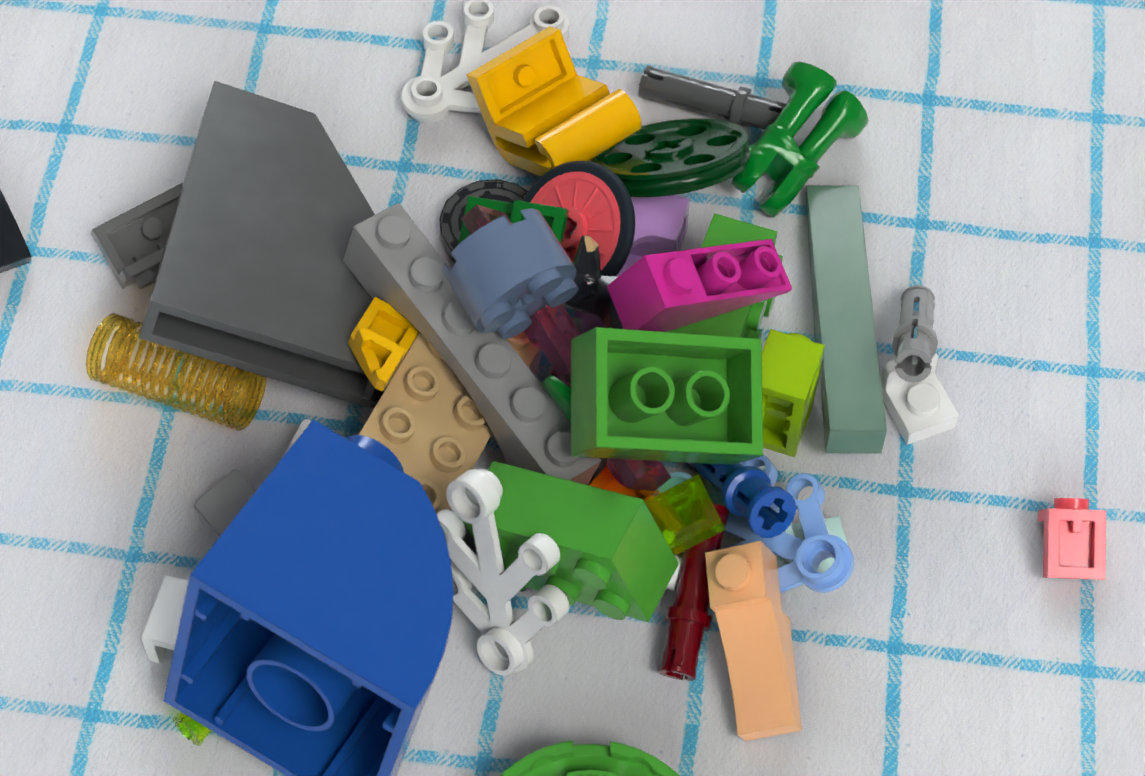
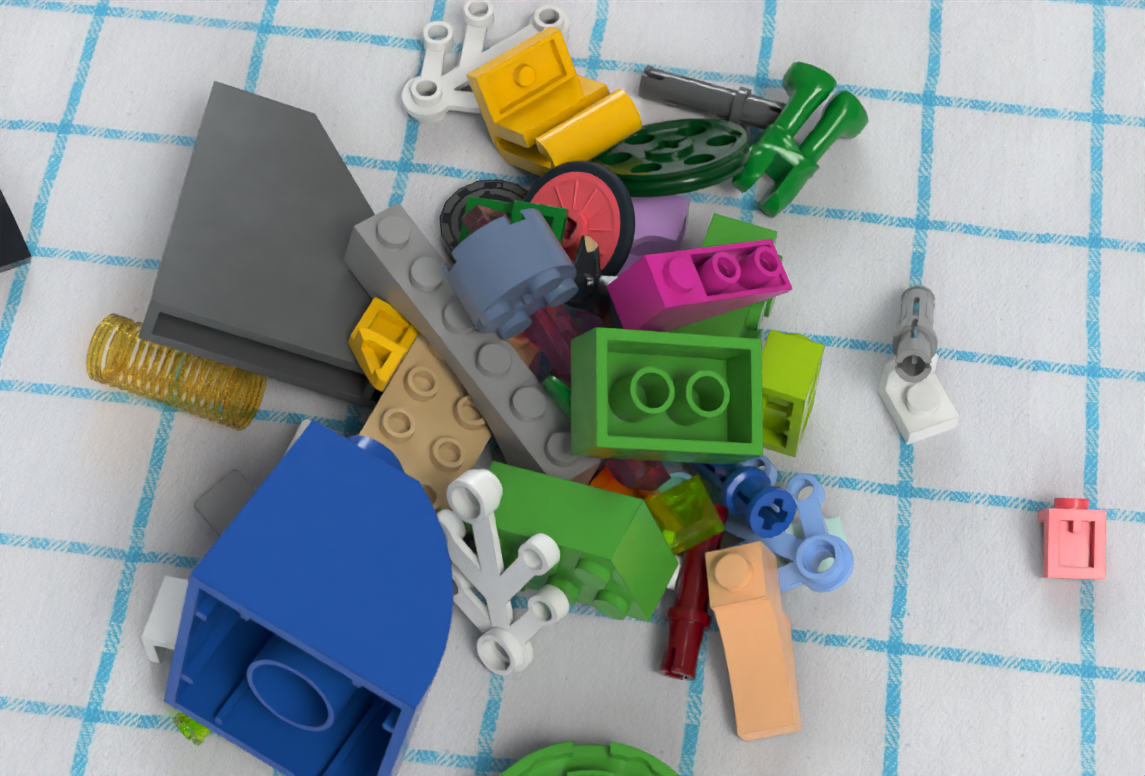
(137, 239): dark grey bracket -> none
(844, 321): sand green slope -> none

